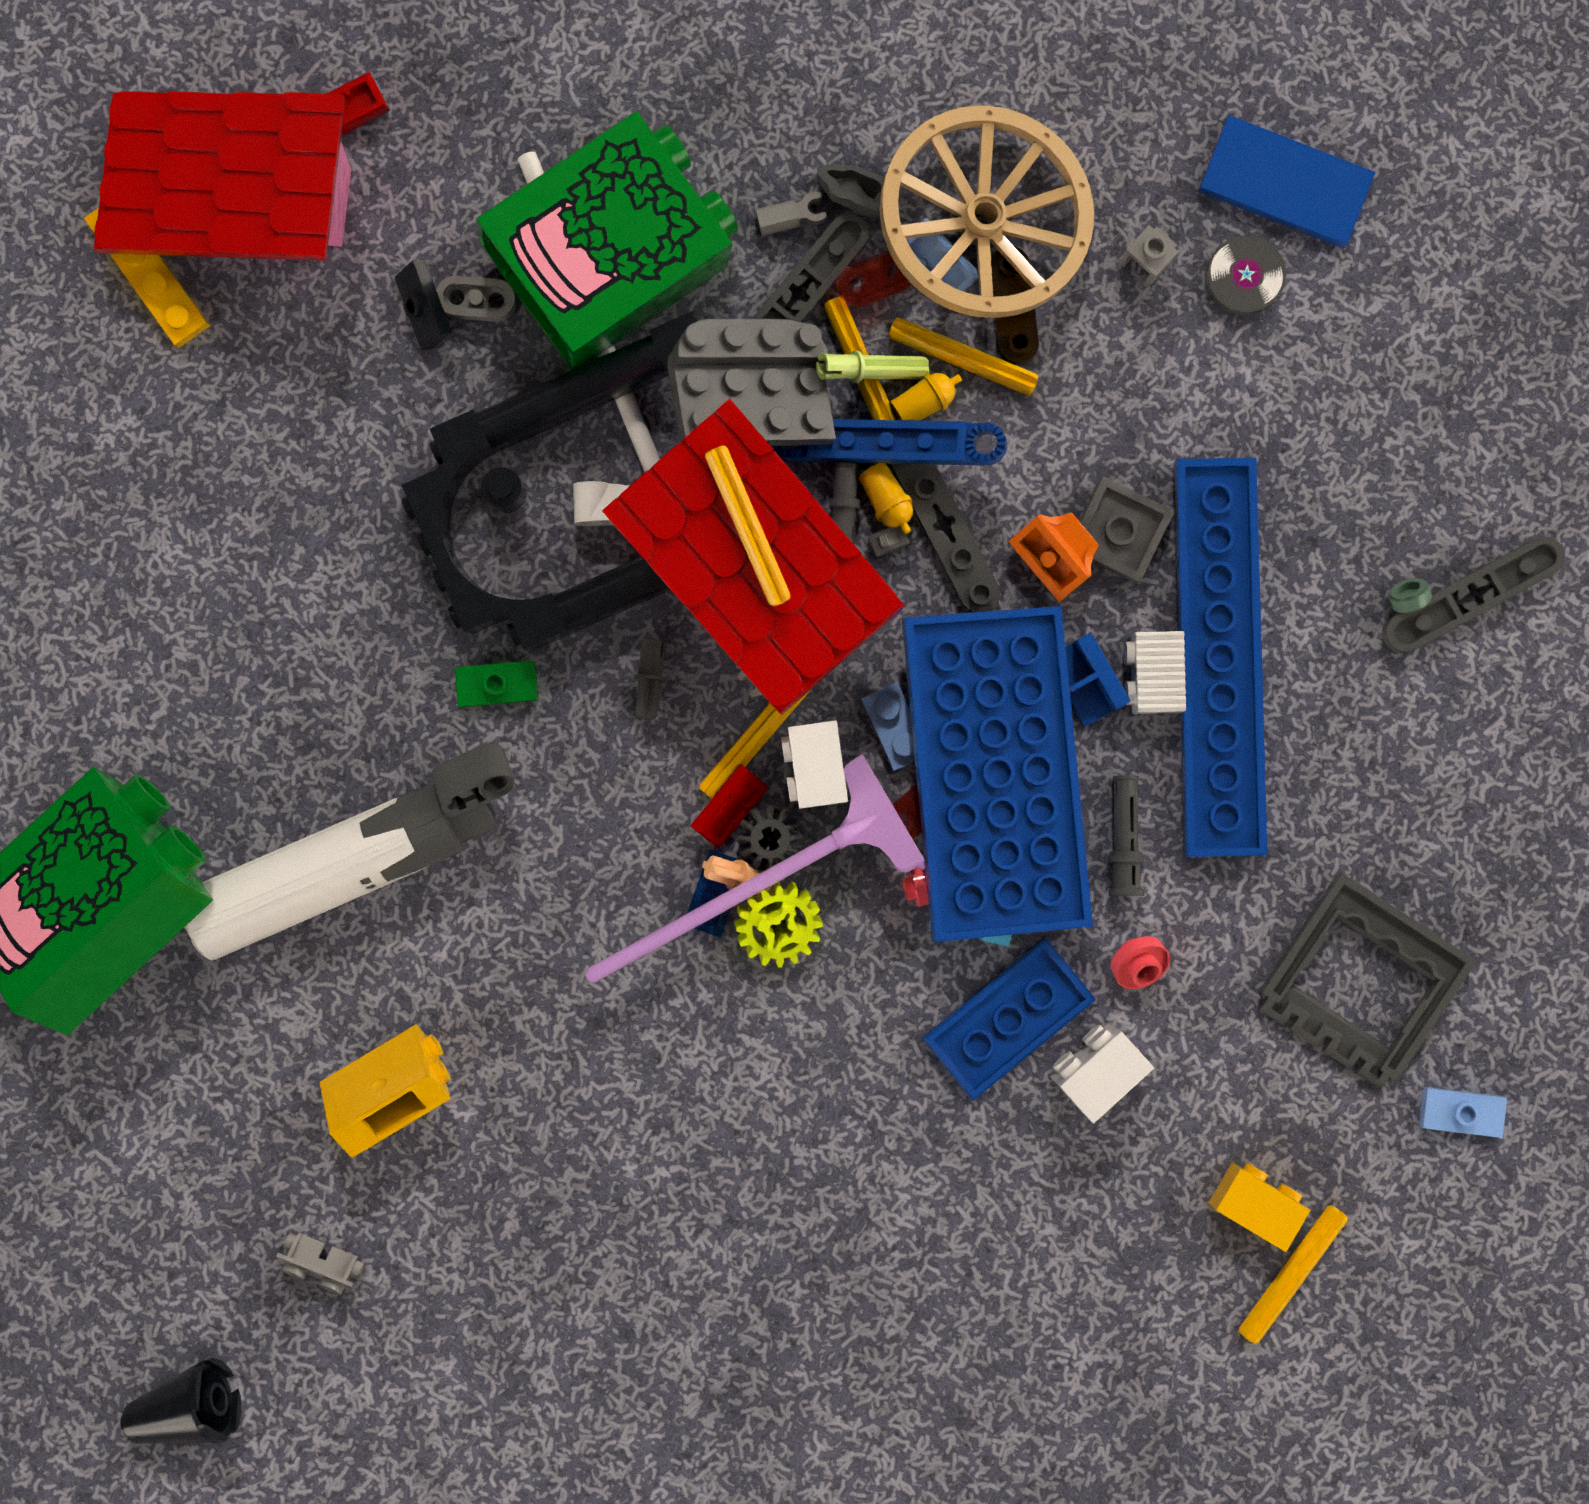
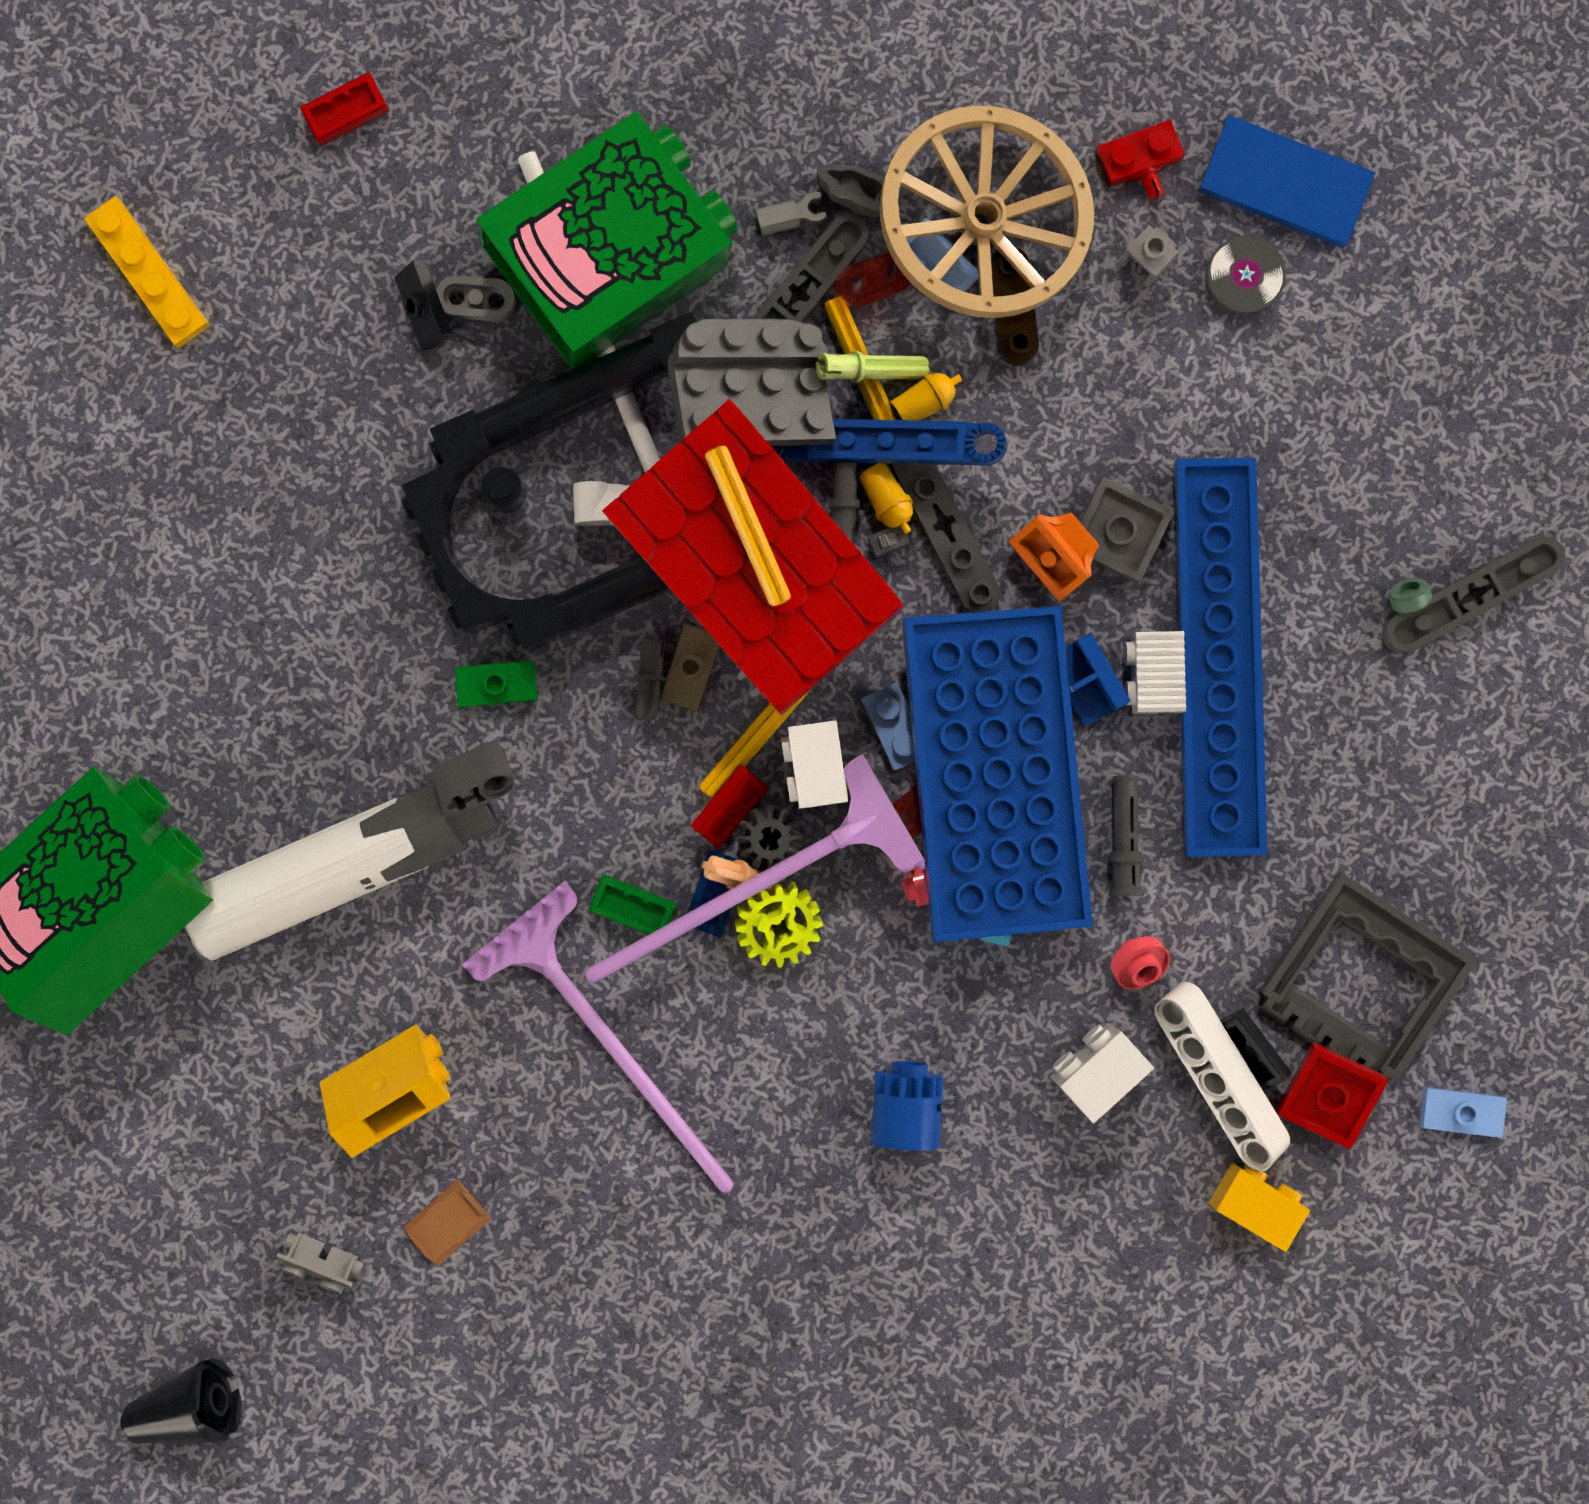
(224, 175): red piece -> none
(447, 1223): none -> medium nougat piece
(531, 945): none -> lavender piece
(631, 905): none -> green plate
(690, 668): none -> dark tan plate
(907, 1107): none -> blue gear
(963, 356): yellow axle -> none
(1008, 1018): blue tile -> none
(1141, 157): none -> red plate
(1222, 1076): none -> white beam
(1256, 1050): none -> black plate
(1293, 1274): yellow axle -> none
(1331, 1095): none -> red plate

